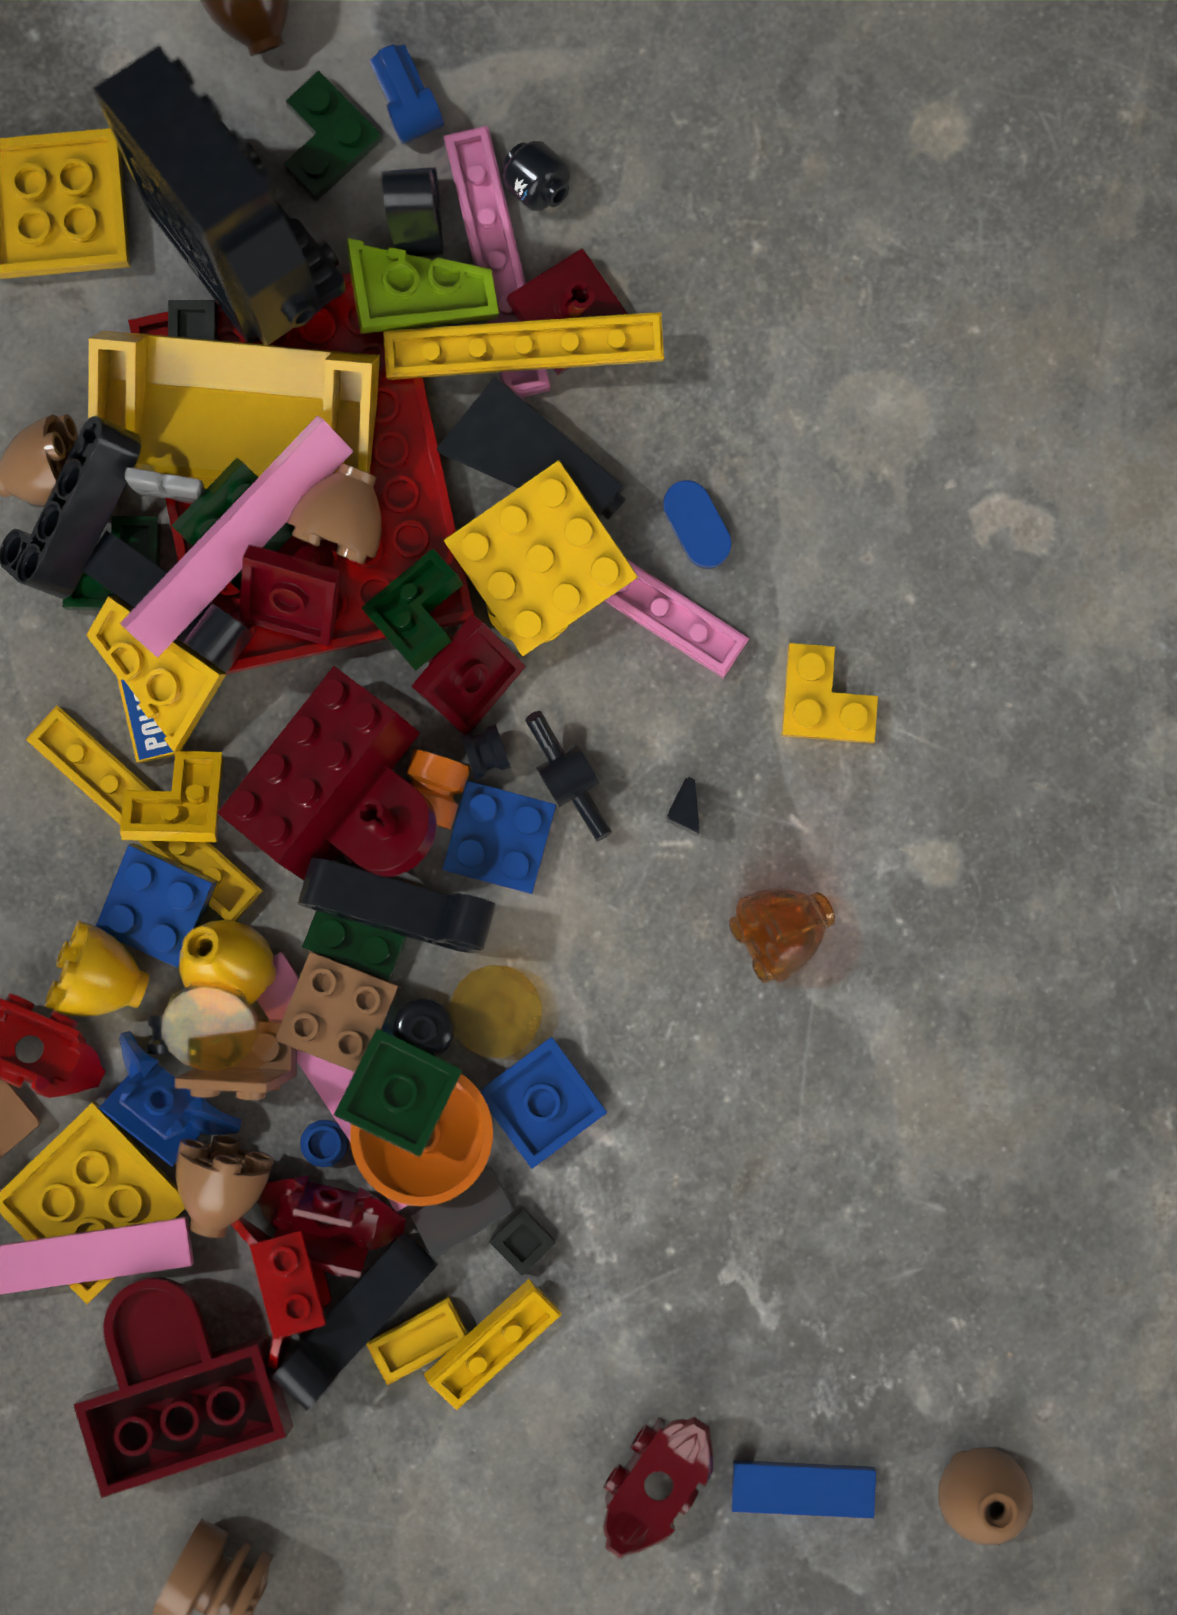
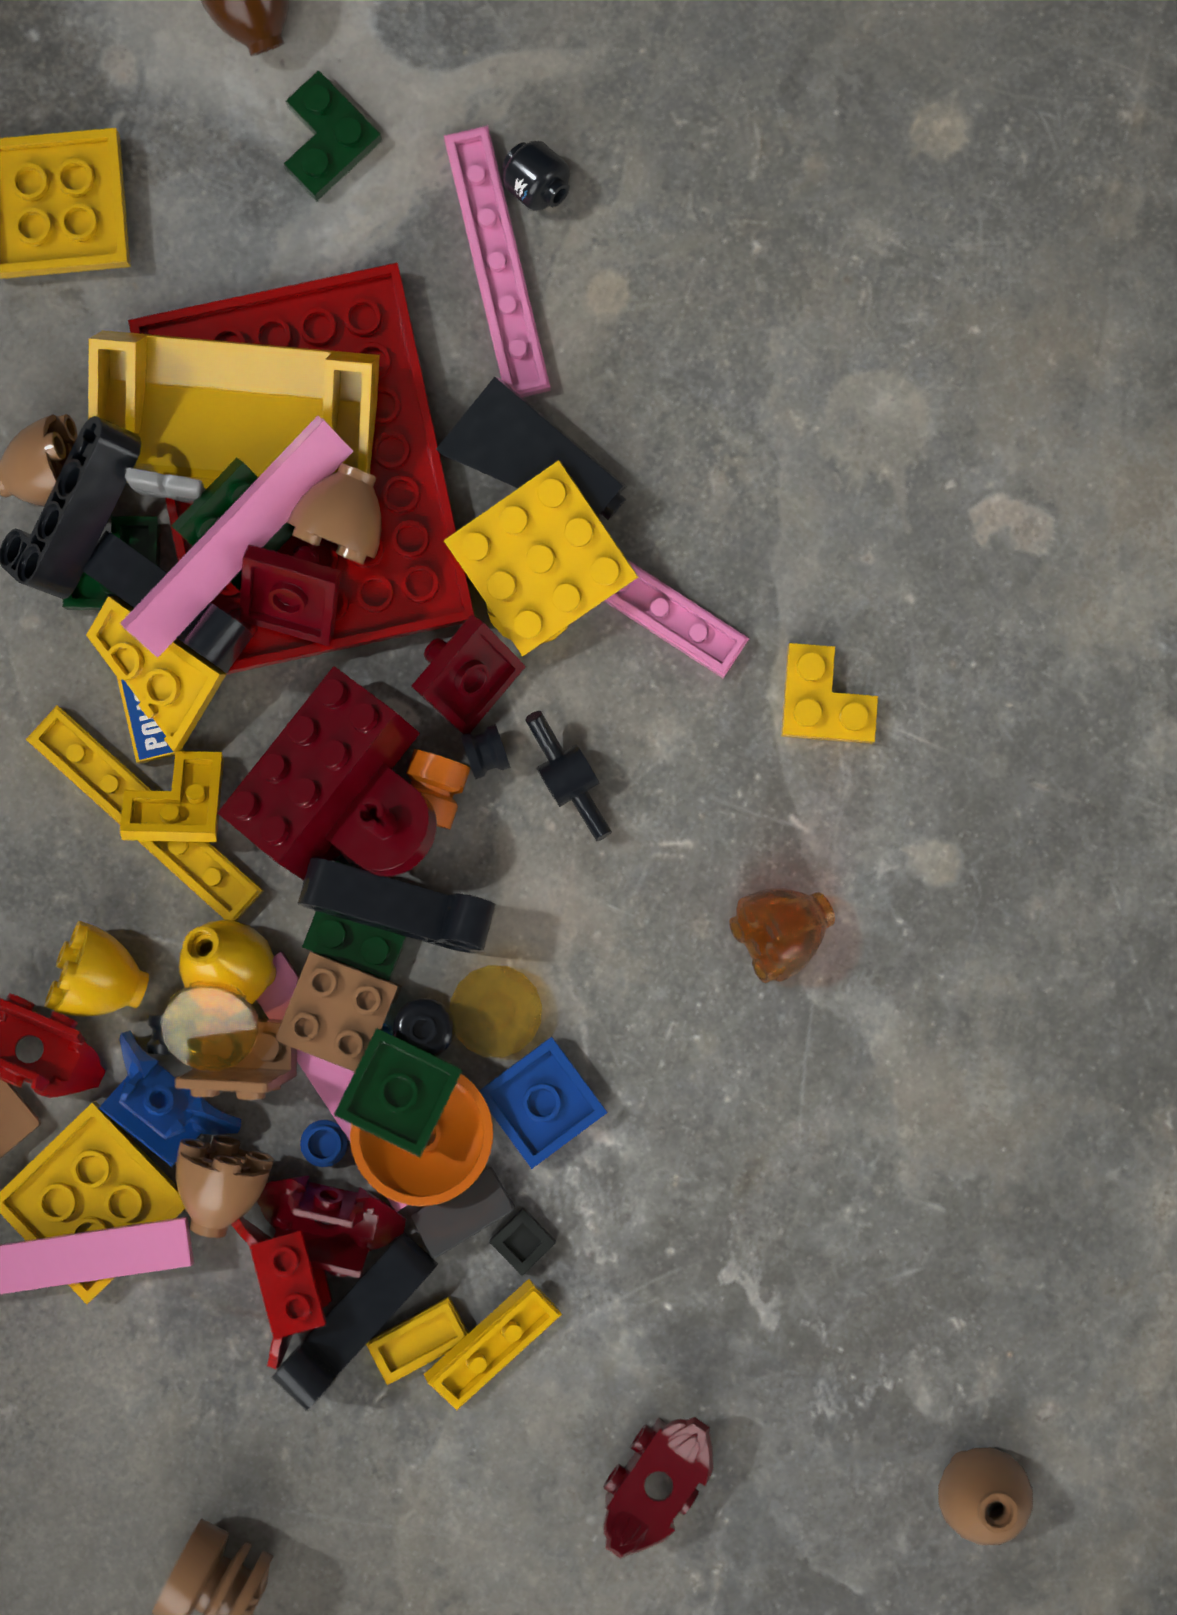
(155, 903): blue plate -> none
(172, 1393): dark red brick -> none
(193, 319): pearl dark grey tile -> none
(216, 200): black piece -> none
(405, 605): dark green plate -> none
(409, 103): blue piece -> none
(413, 210): black beam -> none
(416, 292): lime wing -> none
(499, 837): blue plate -> none
(524, 345): yellow tile -> none
(566, 291): dark red tile -> none
(685, 809): black slope -> none
(697, 524): blue tile -> none
(803, 1489): blue tile -> none

